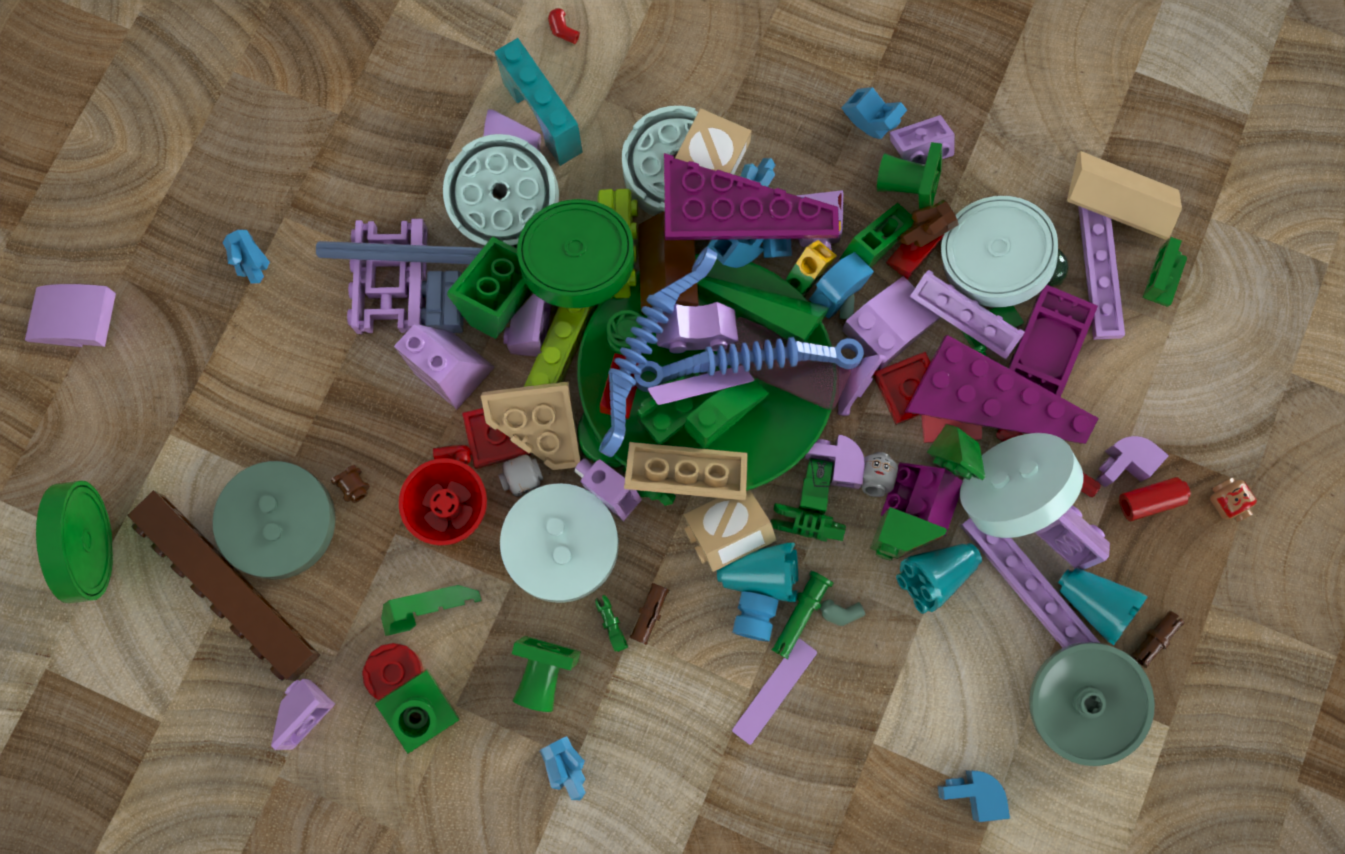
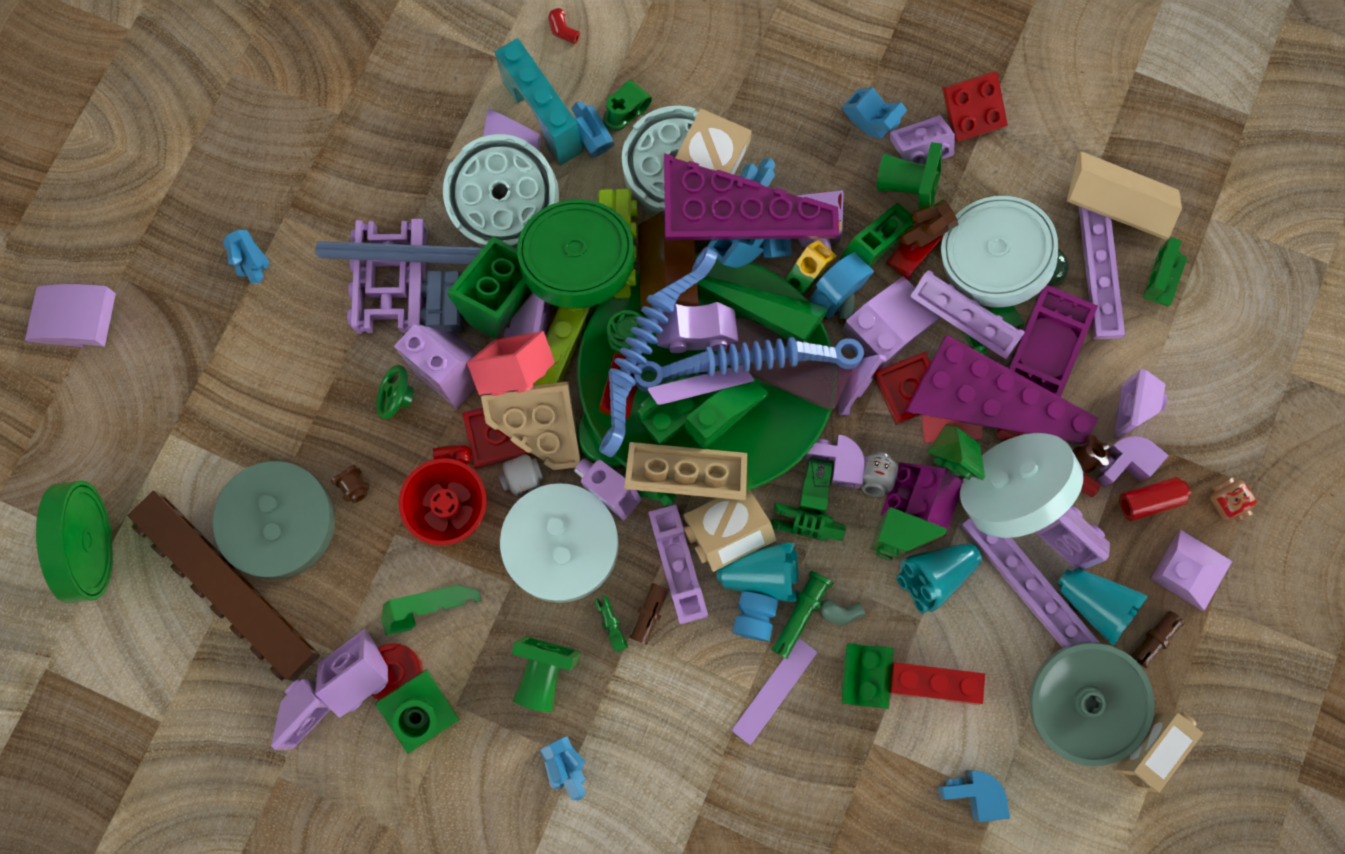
(351, 674): none -> lavender slope
(396, 394): none -> green piece
(511, 363): none -> coral piece
(592, 129): none -> dark azure rock
(625, 106): none -> green piece
(678, 564): none -> lavender slope
(867, 676): none -> green bracket
(937, 683): none -> red arch
(975, 106): none -> red plate
(1092, 454): none -> reddish brown brick
(1139, 401): none -> lavender slope
(1161, 751): none -> tan brick
(1191, 570): none -> lavender slope

